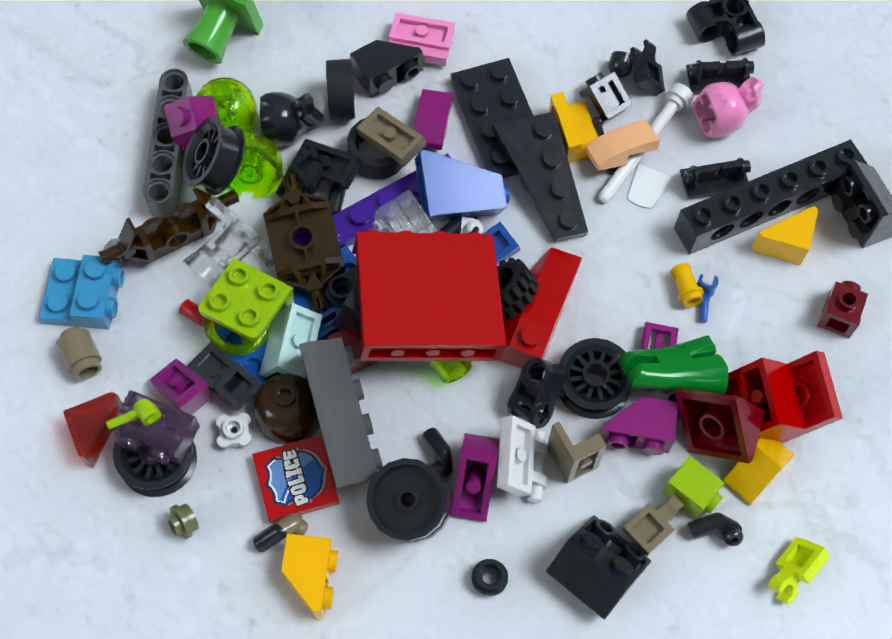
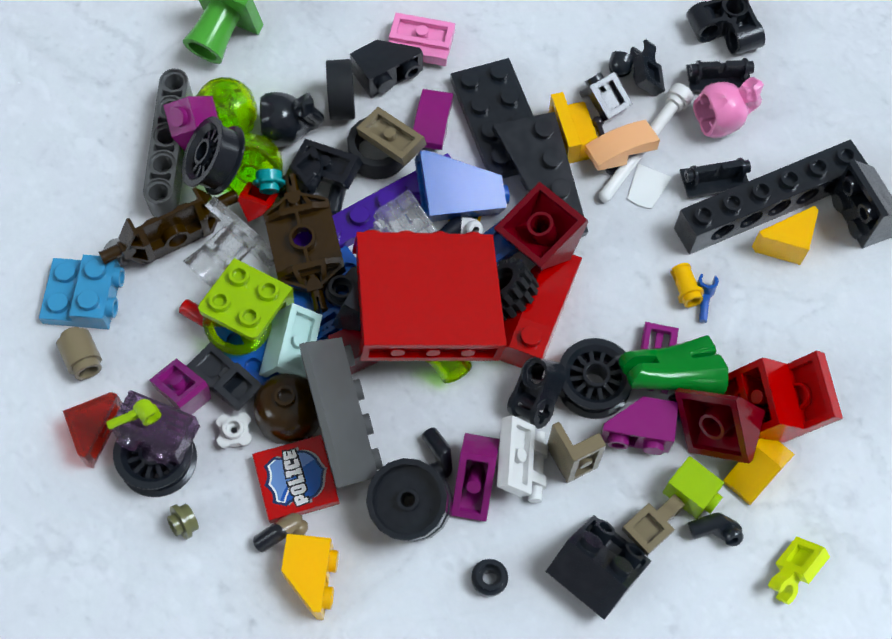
(254, 203): none -> red slope
(268, 181): none -> teal plate
(543, 227): none -> dark red slope
(843, 308): dark red brick -> none

